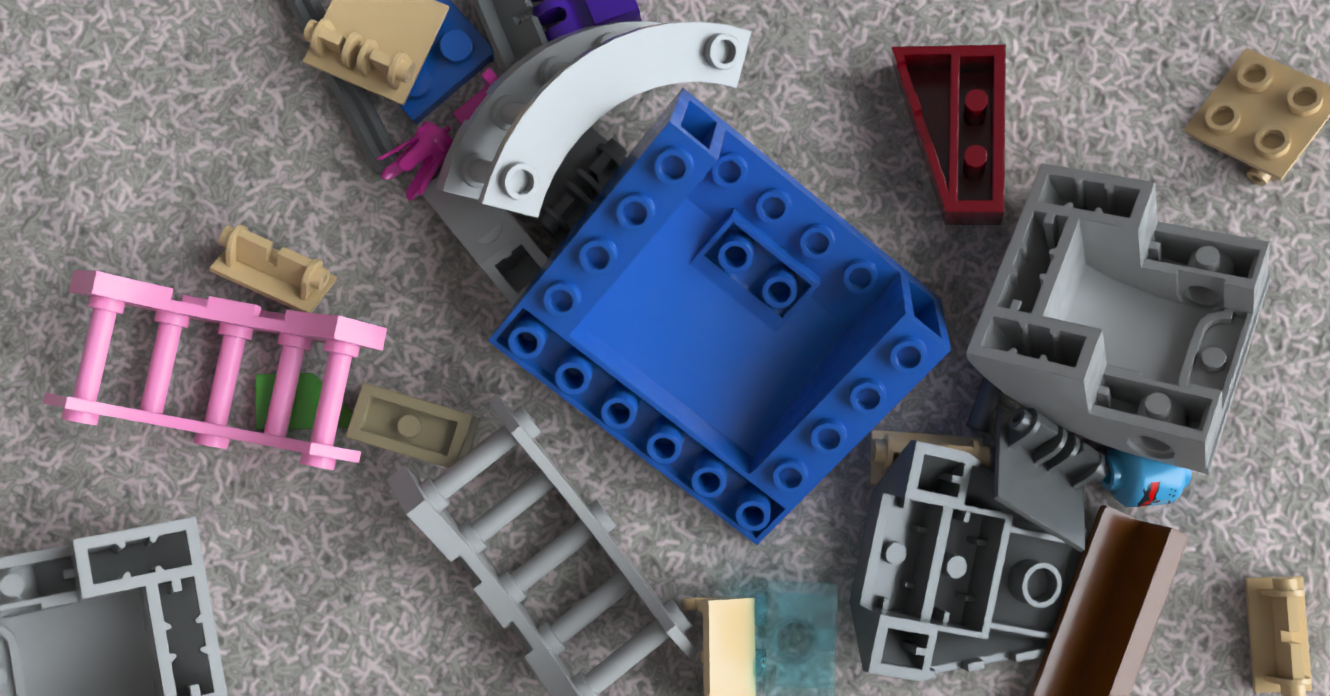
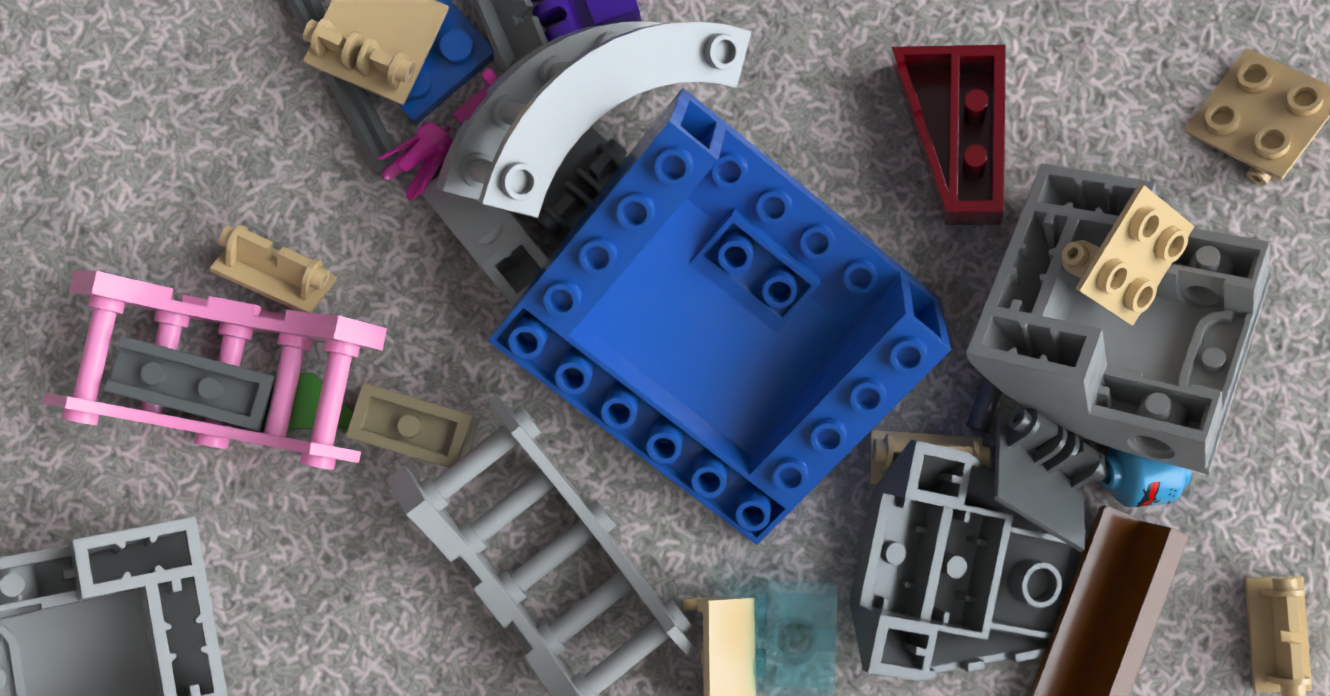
(190, 383): none -> dark grey hinge
(1132, 257): none -> tan hinge

